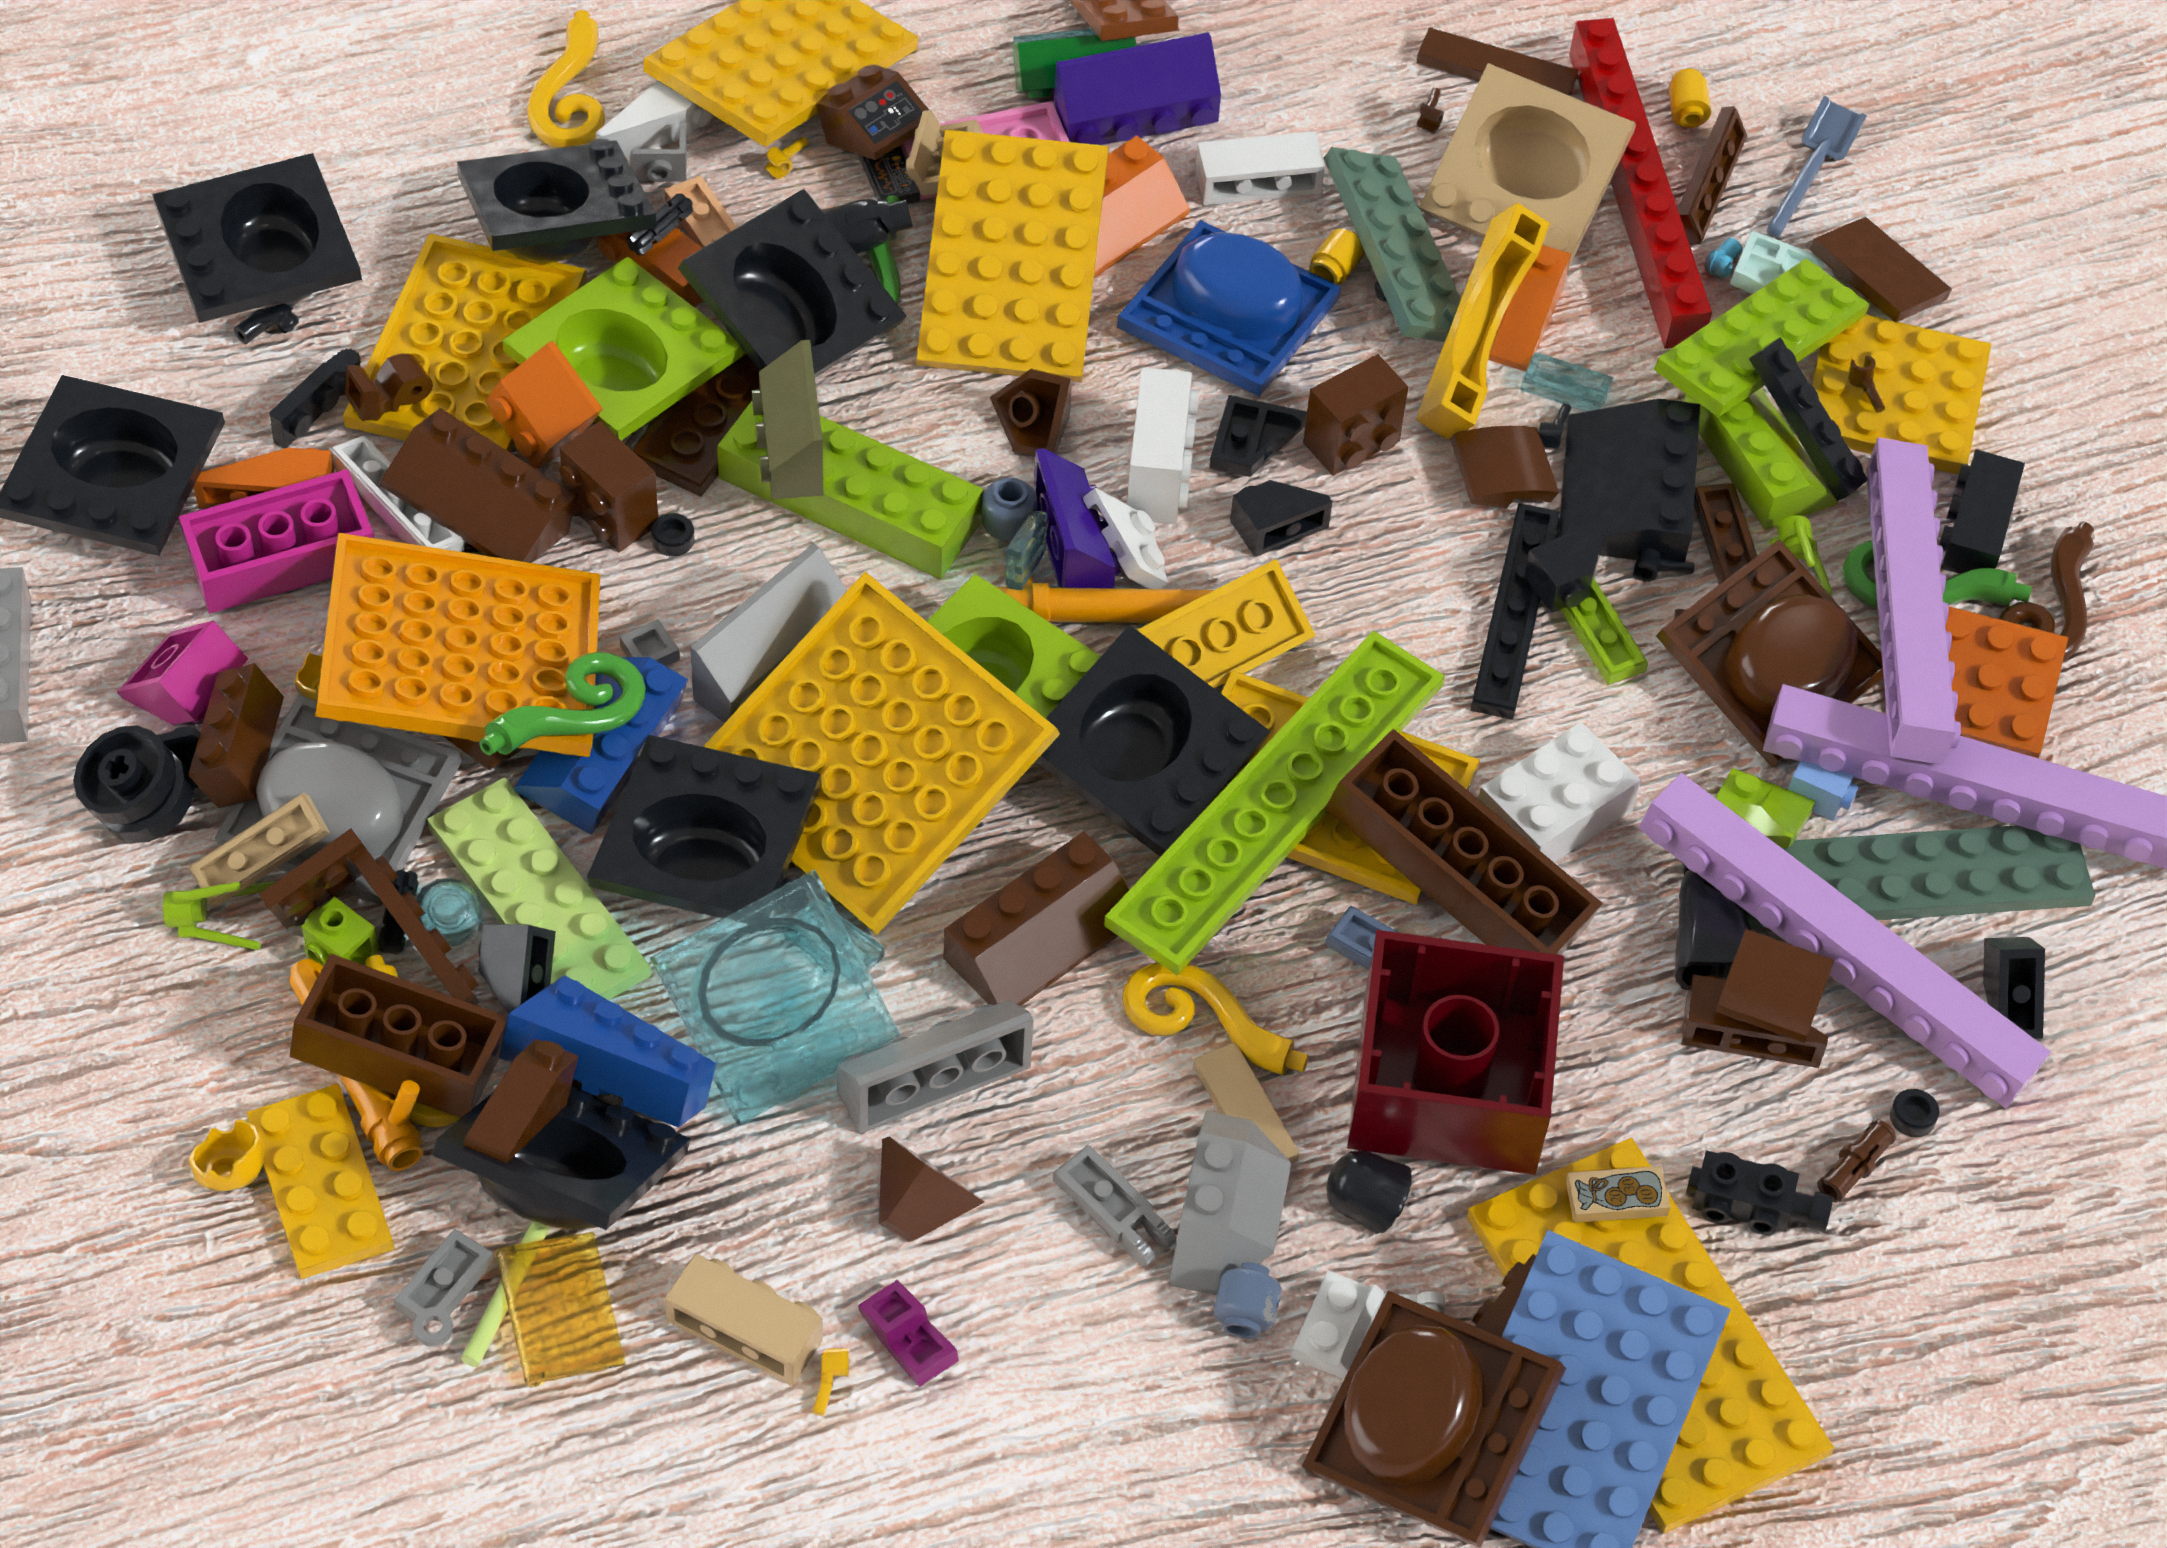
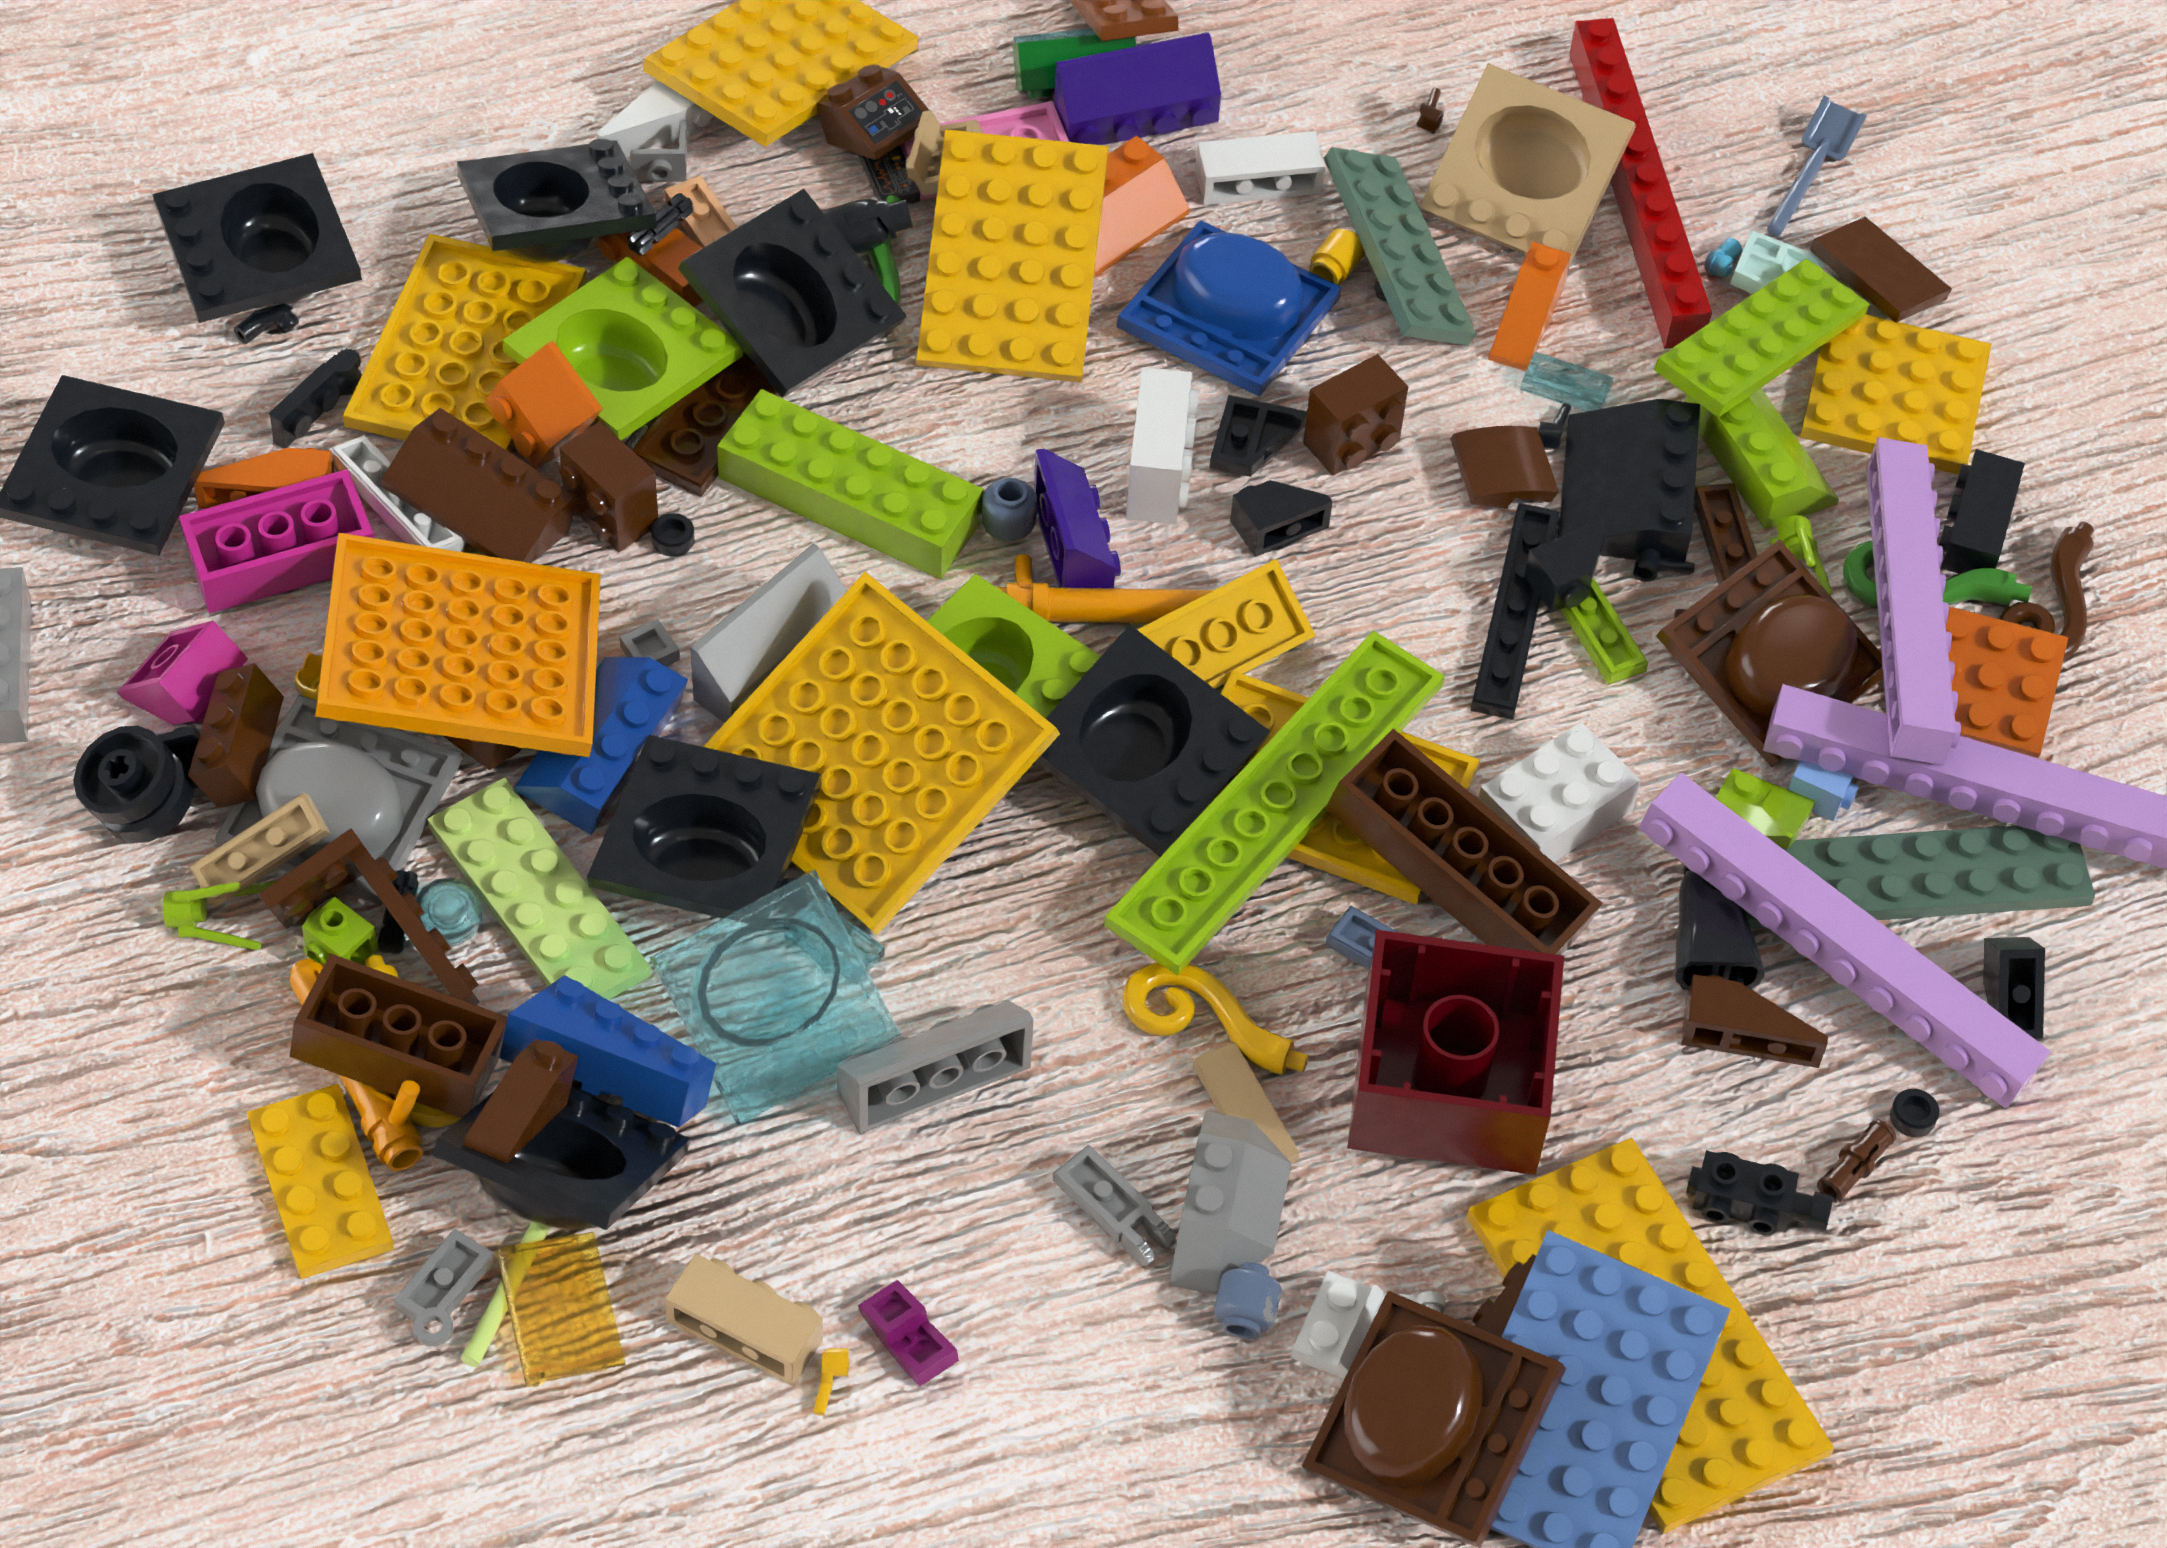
(228, 1158): yellow hair -> none
(397, 382): reddish brown leg -> none
(516, 961): slope -> none
(529, 722): bright green plant -> none
(580, 50): yellow plant -> none
(780, 161): yellow hand -> none
(790, 425): olive slope -> none
(917, 1194): reddish brown slope -> none
(1027, 548): clear light blue tile -> none
(1034, 410): reddish brown slope -> none
(1037, 924): reddish brown slope -> none
(1131, 539): white wing -> none
(1369, 1189): black hair -> none
(1460, 373): yellow arch -> none
(1470, 58): reddish brown tile -> none
(1617, 1194): tile -> none
(1689, 98): yellow brick -> none
(1712, 174): reddish brown tile -> none
(1774, 985): reddish brown slope -> none
(1809, 419): black plate -> none
(1863, 378): reddish brown hand -> none

